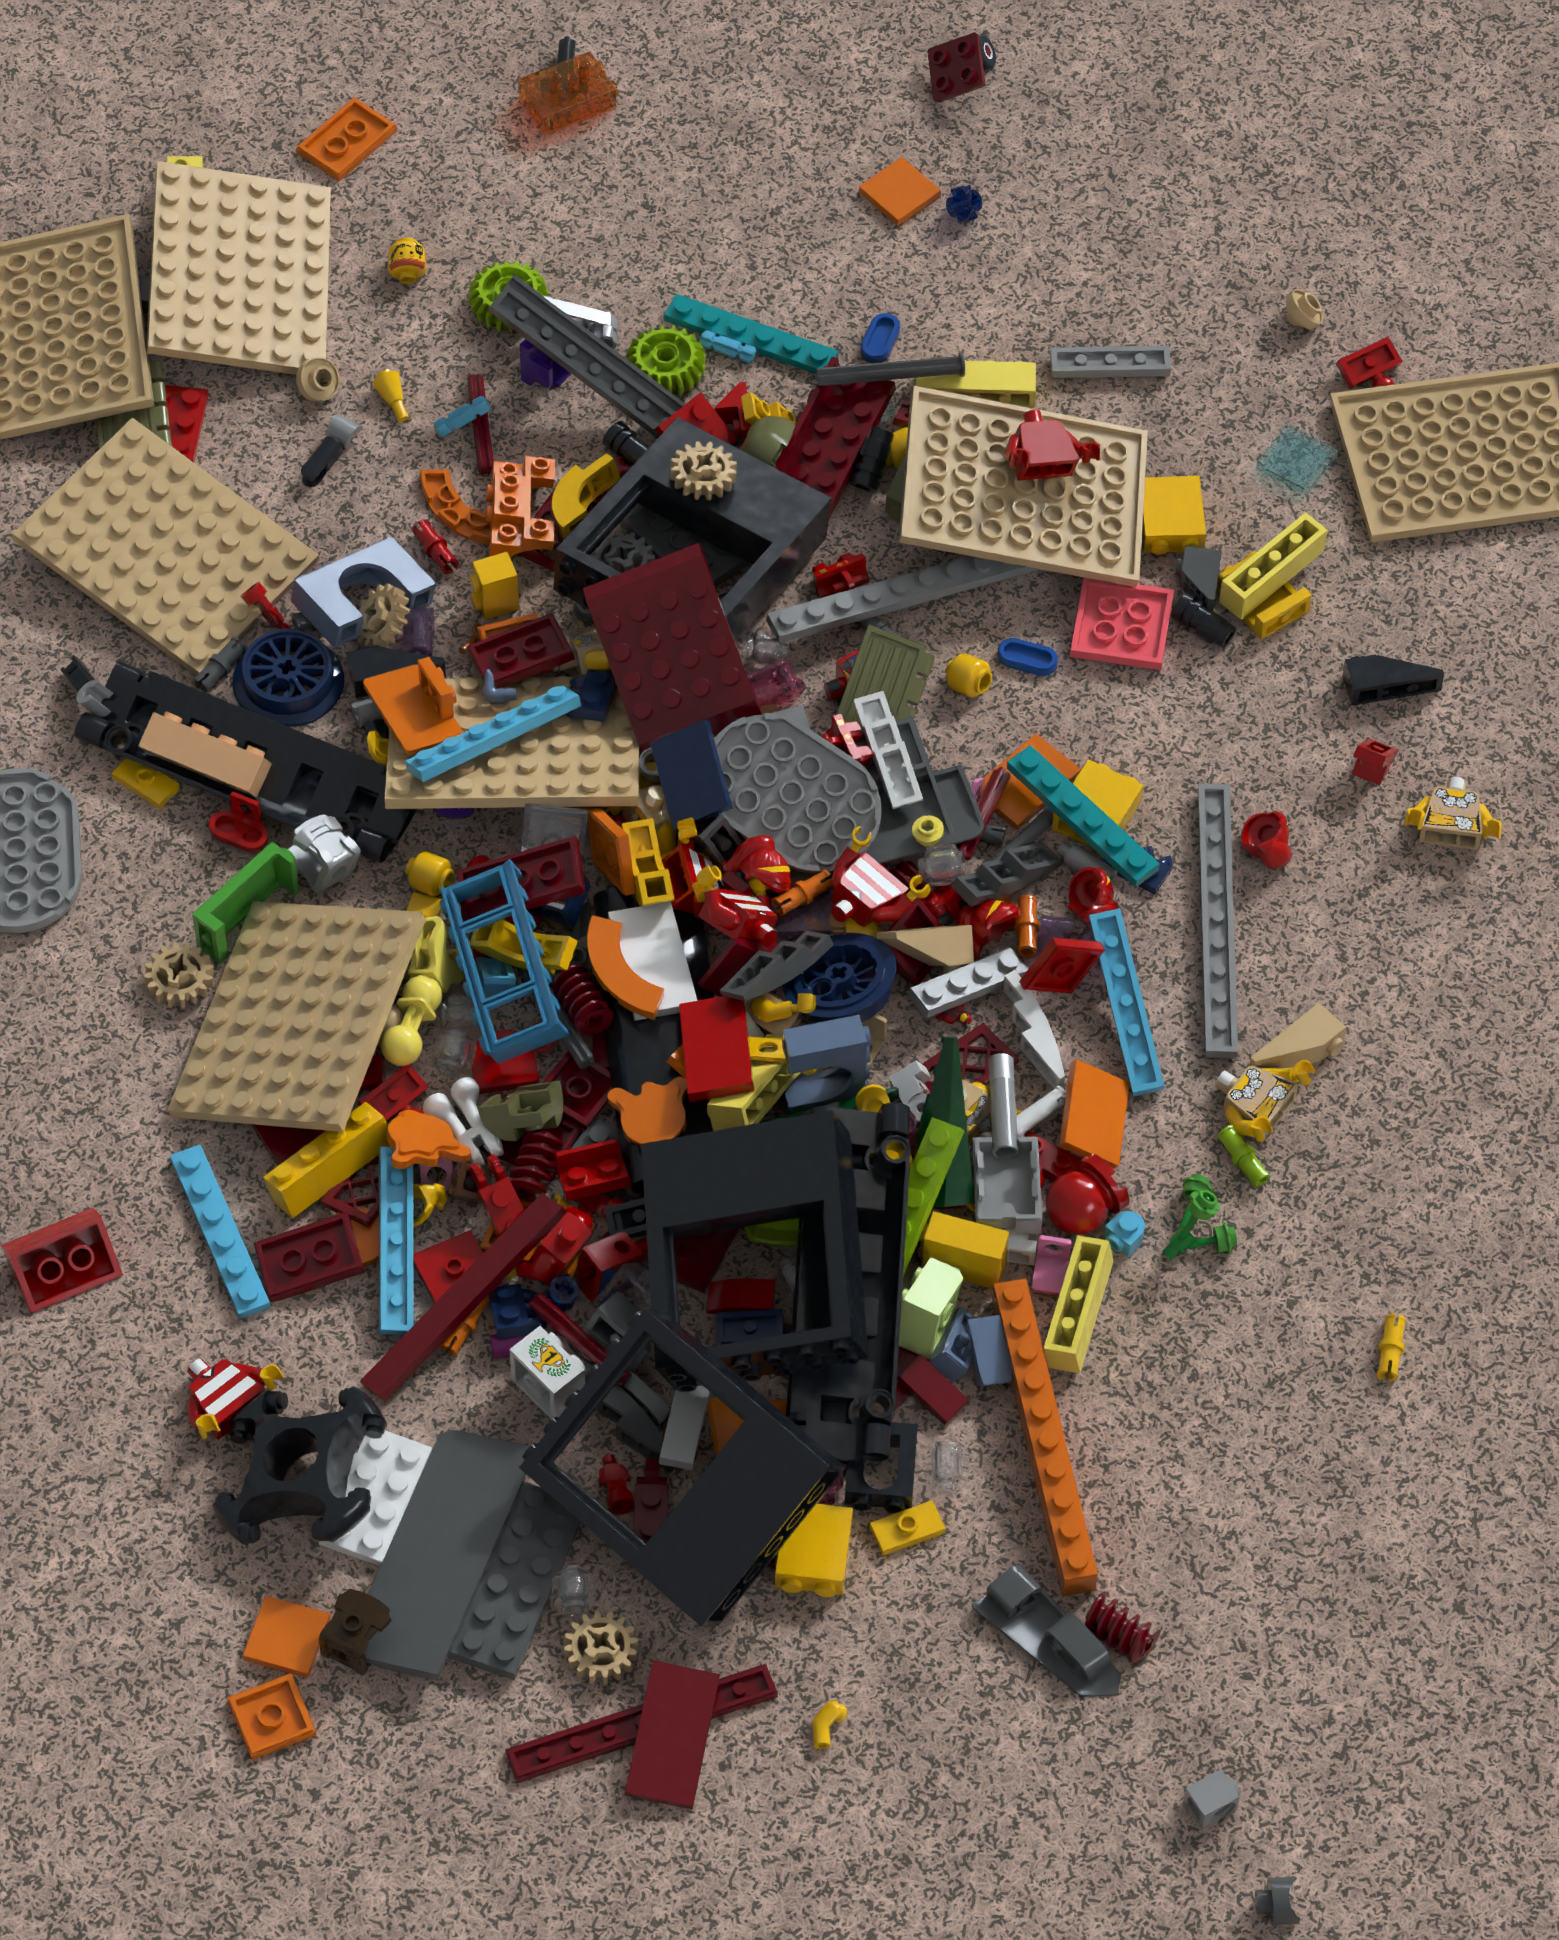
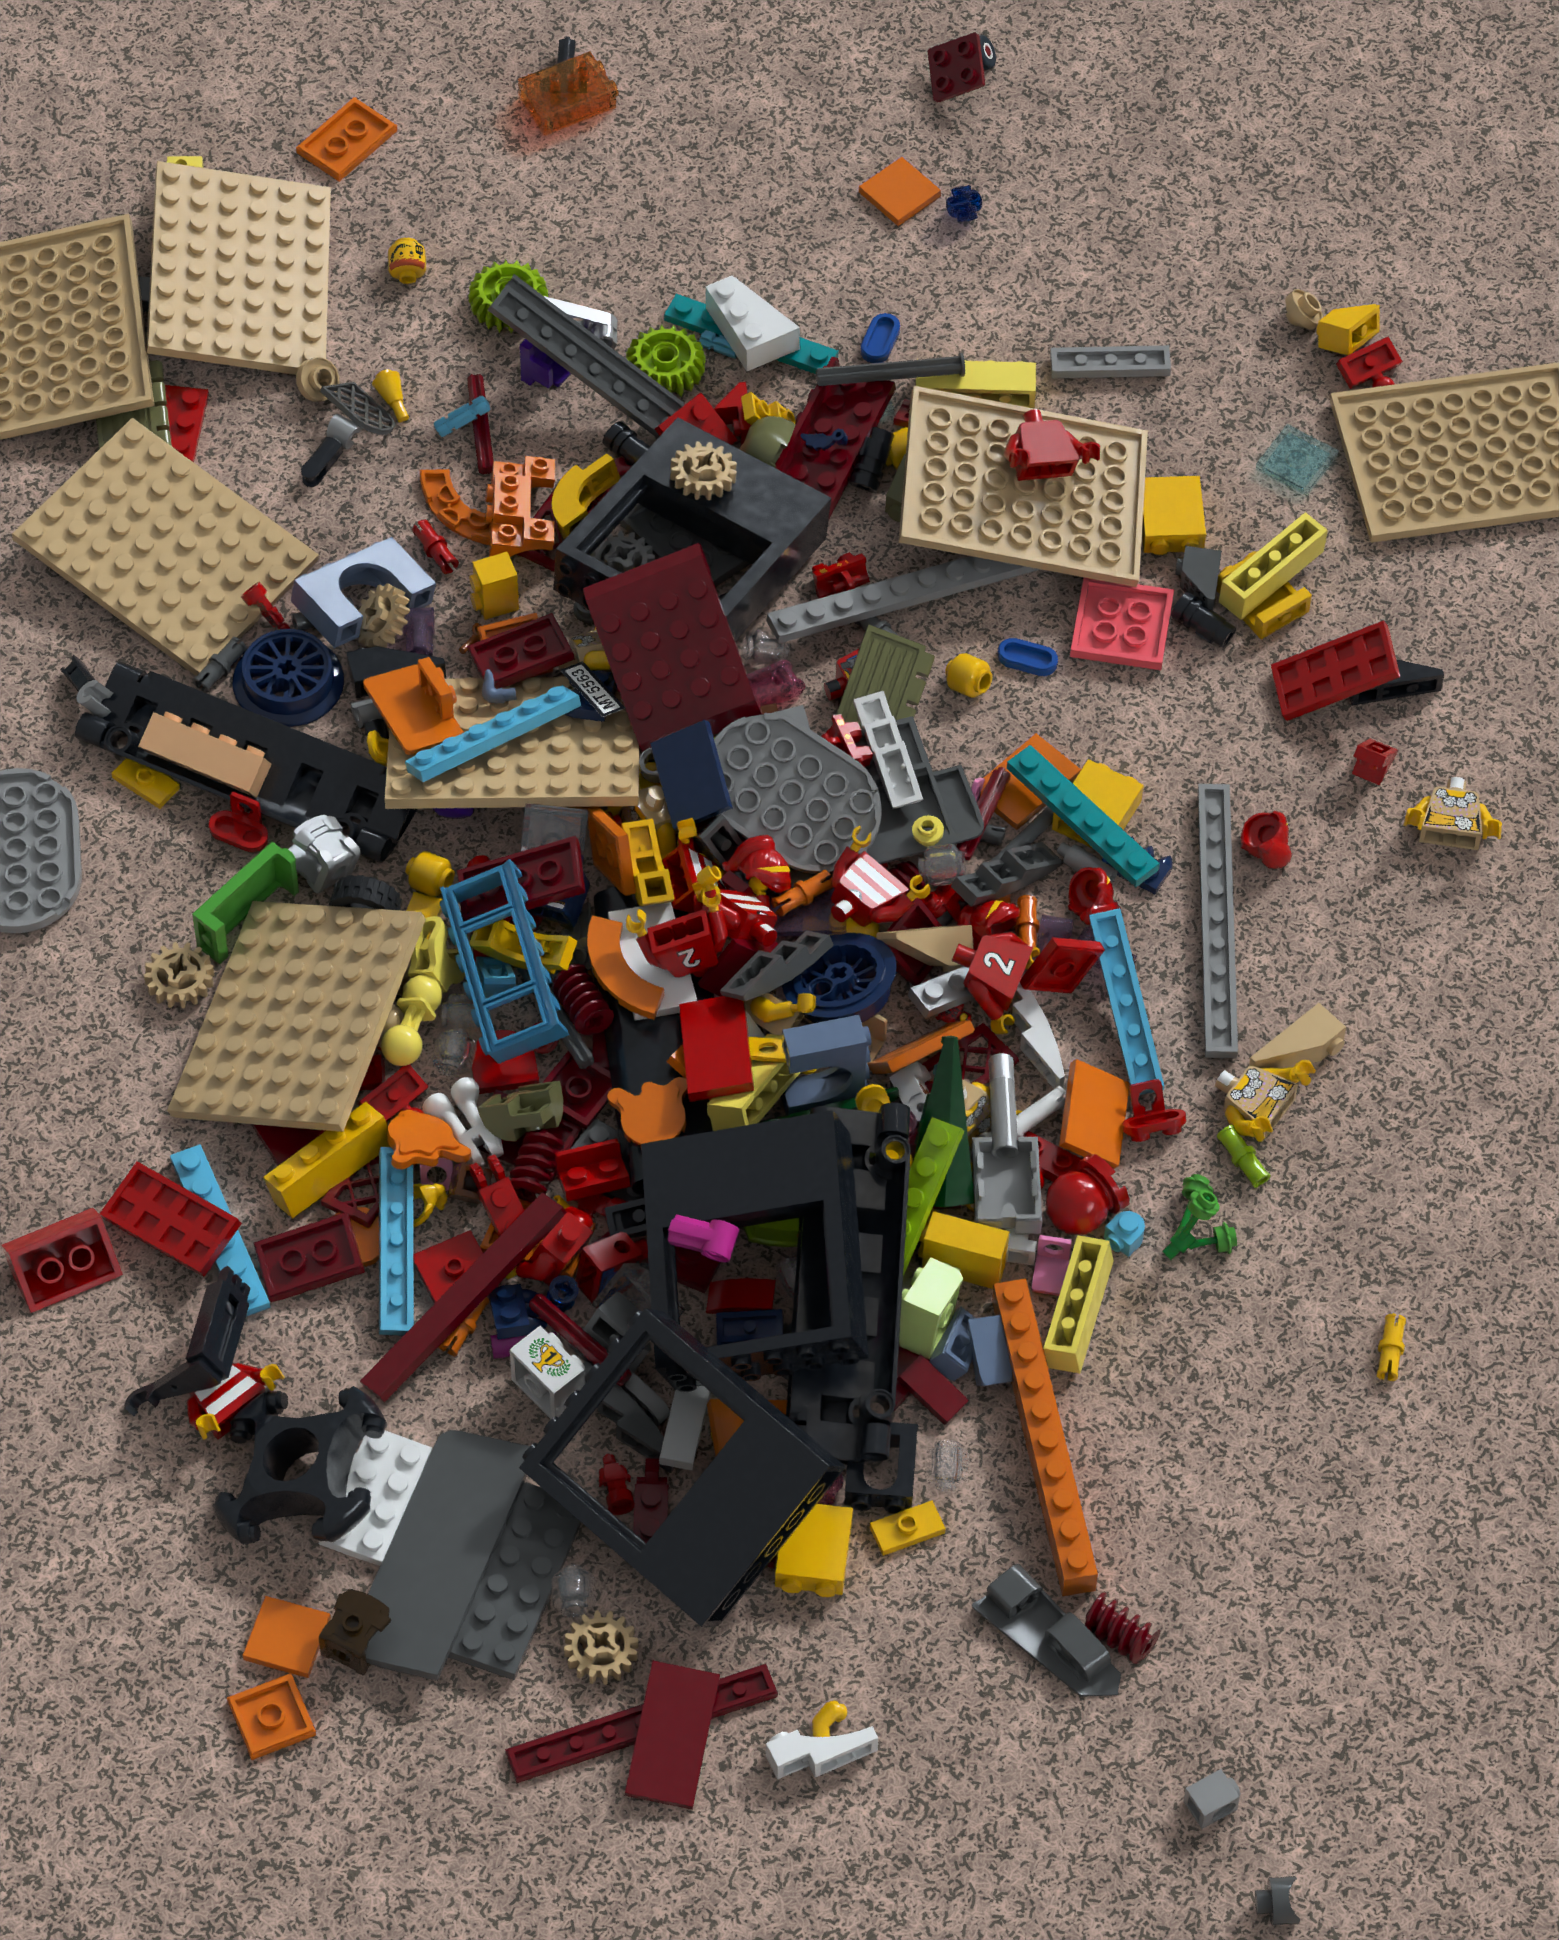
(170, 1218): none -> red plate
(211, 1345): none -> black hinge
(348, 410): none -> dark grey window
(365, 893): none -> black tyre
(592, 689): none -> sticker
(684, 943): none -> red torso
(712, 1239): none -> dark pink piece
(750, 323): none -> white wedge
(793, 1752): none -> white slope
(823, 442): none -> dark blue piece
(919, 1047): none -> orange tile
(995, 973): none -> red torso
(1158, 1119): none -> red bracket
(1335, 670): none -> red plate
(1348, 328): none -> yellow slope

